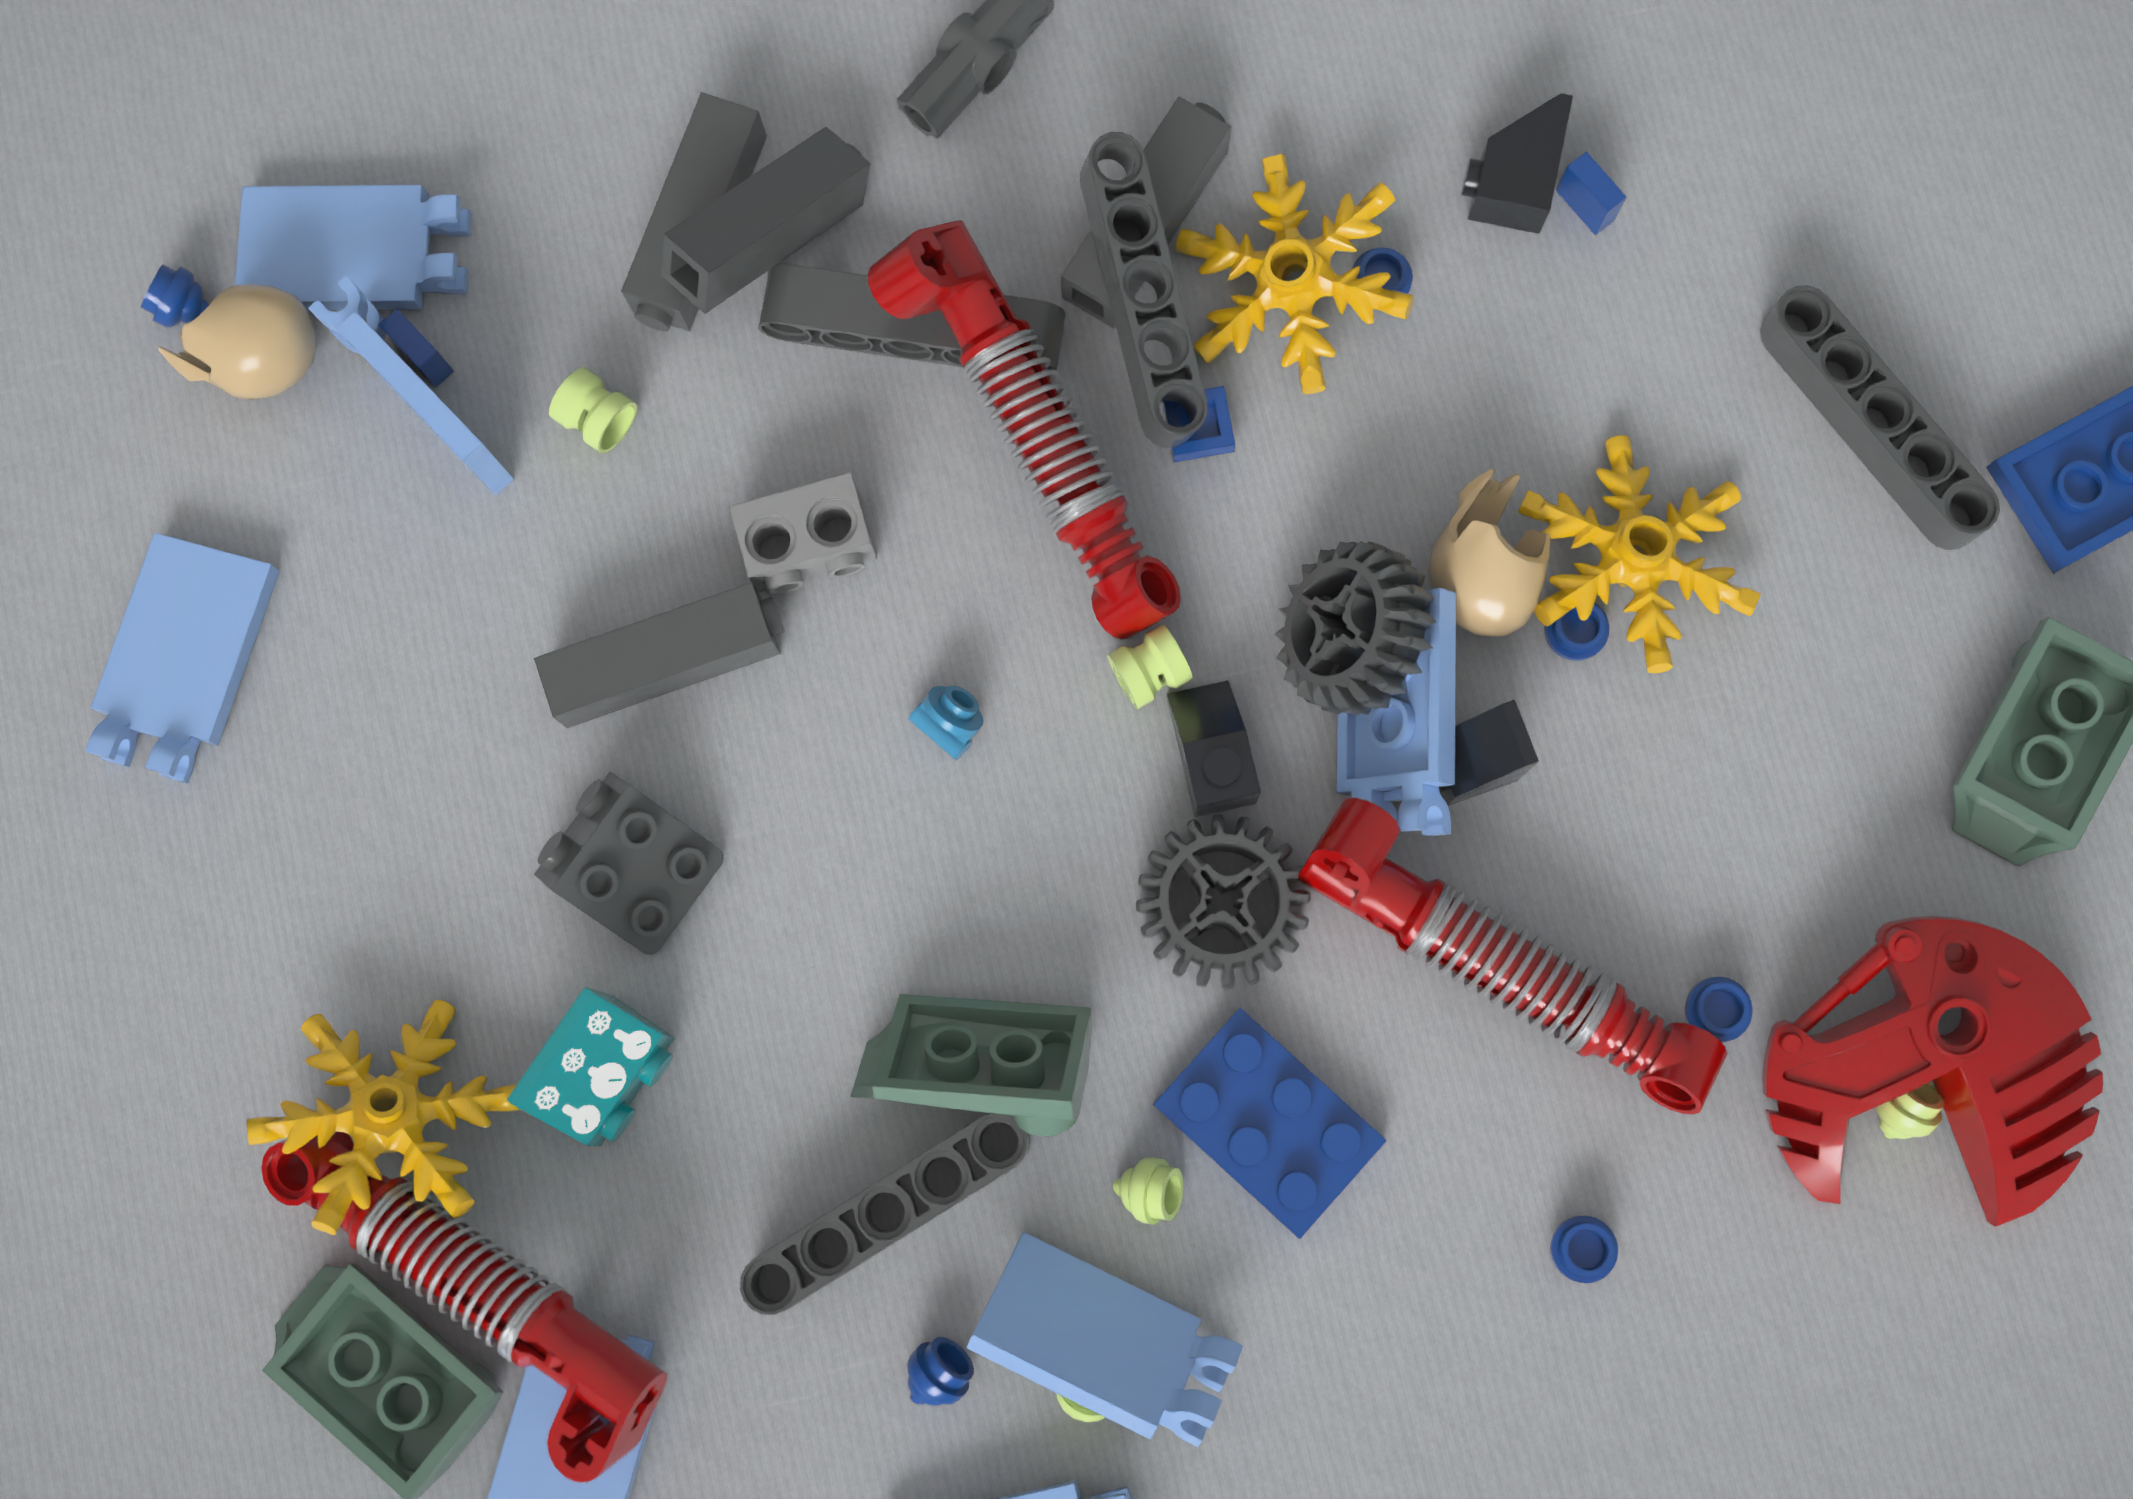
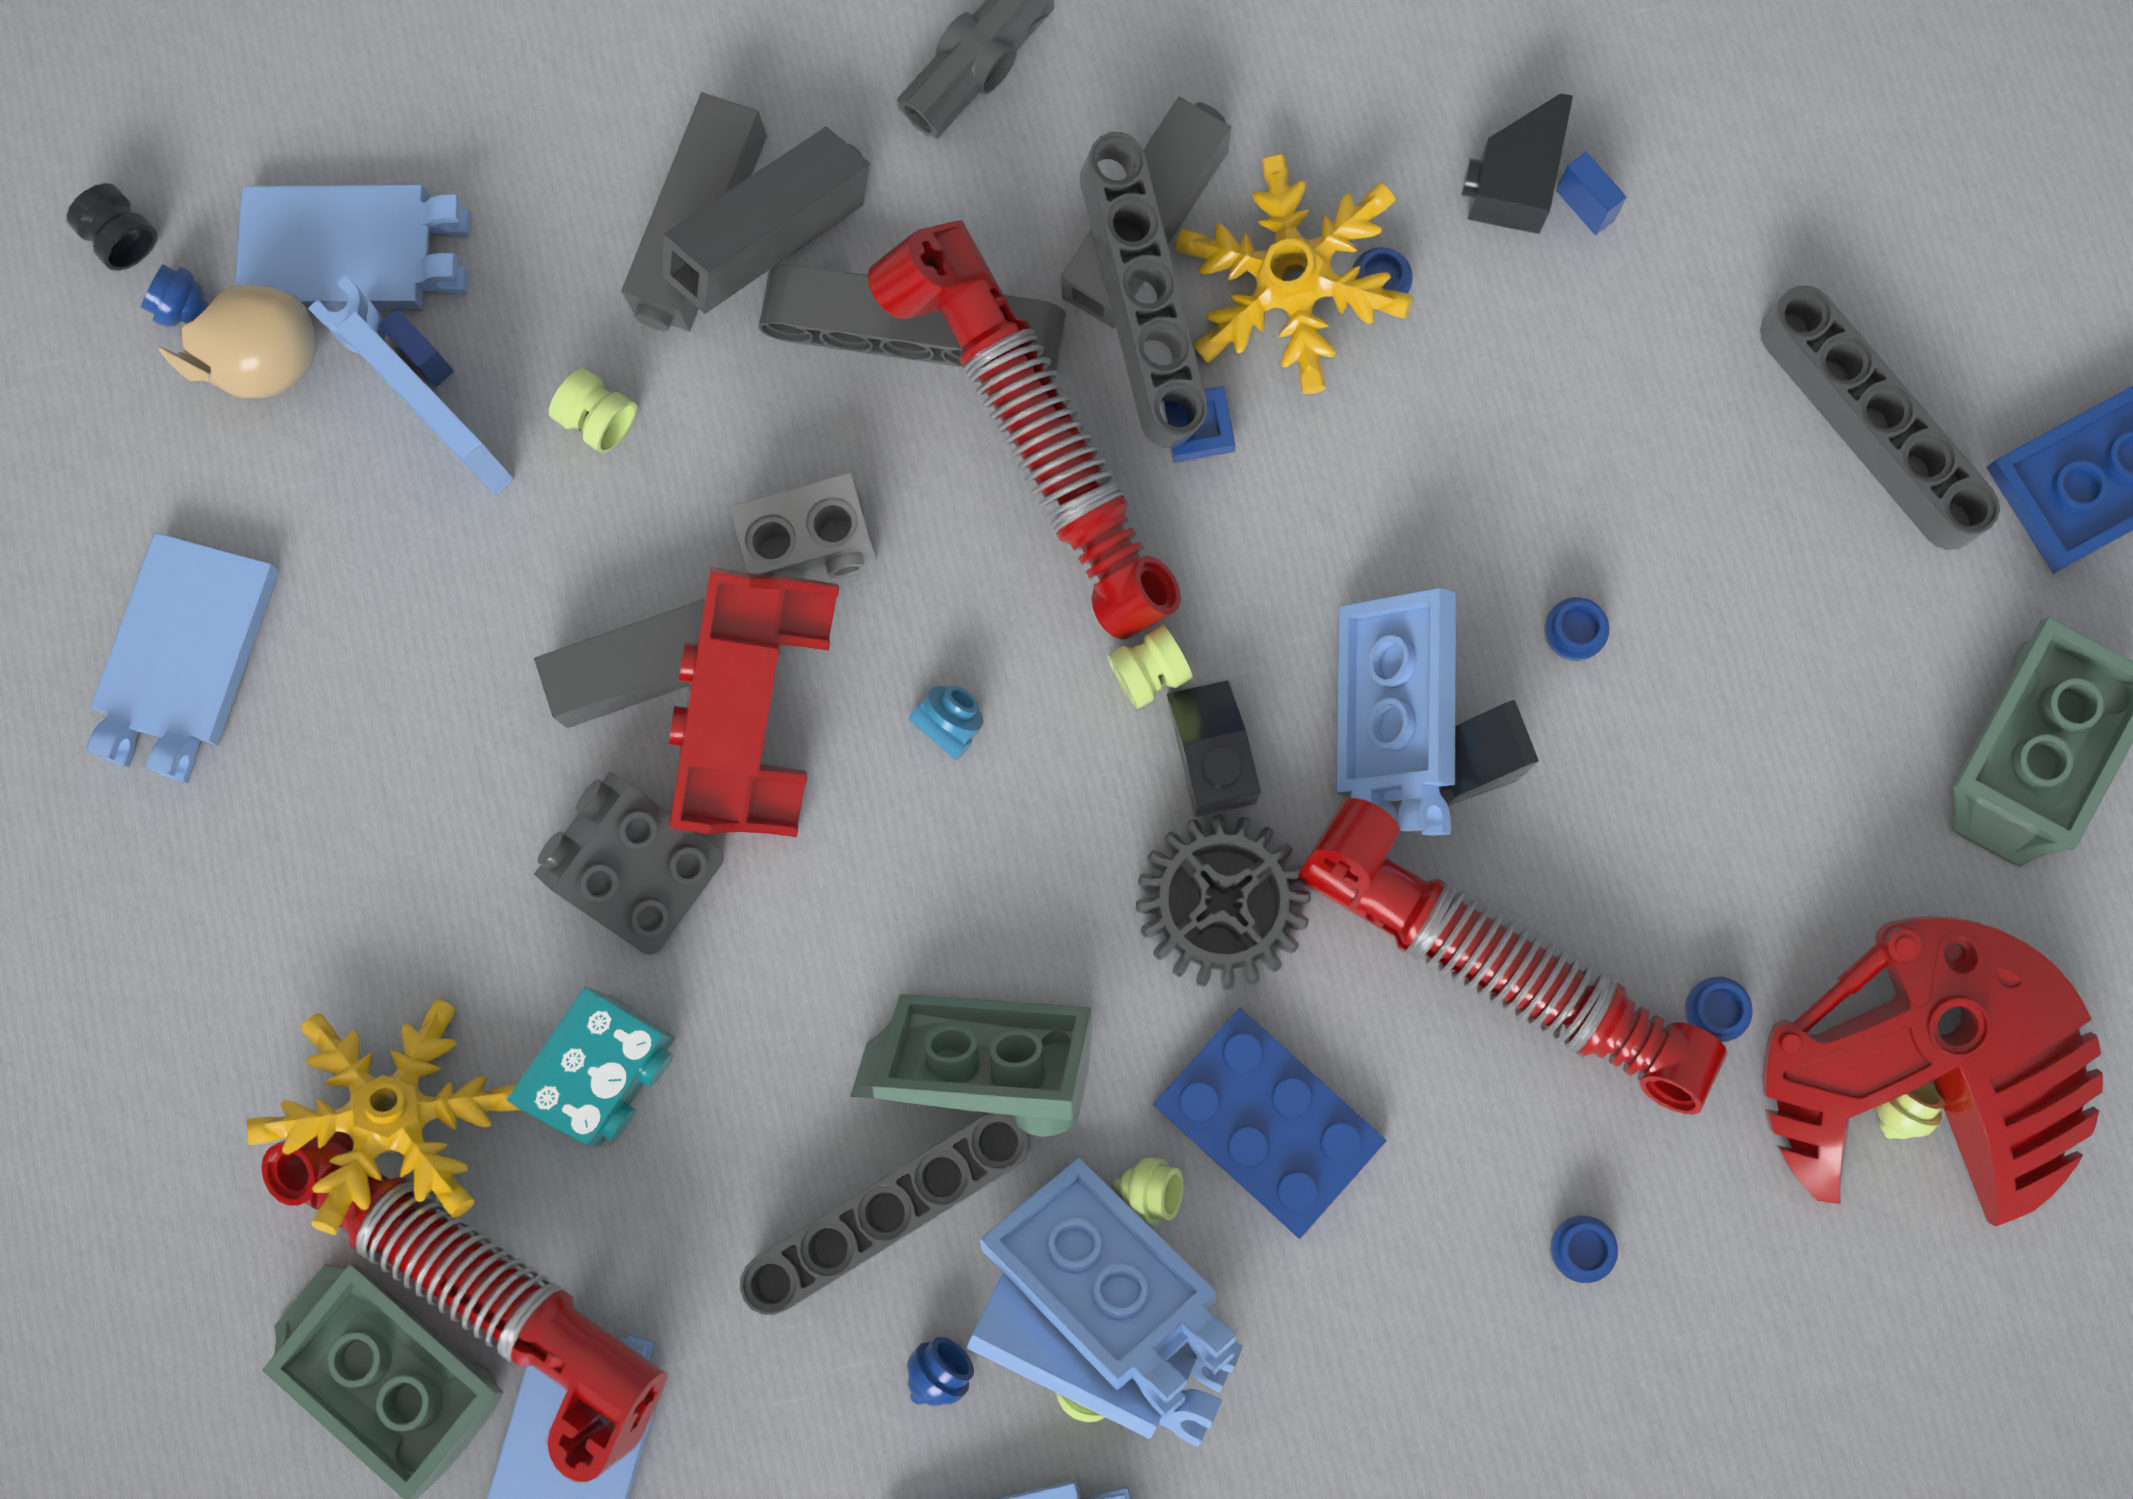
(106, 219): none -> black wheel
(729, 699): none -> red bracket
(1110, 1284): none -> light blue tile
(1355, 628): dark grey gear -> none
(1491, 579): tan helmet -> none
(1638, 554): yellow piece -> none

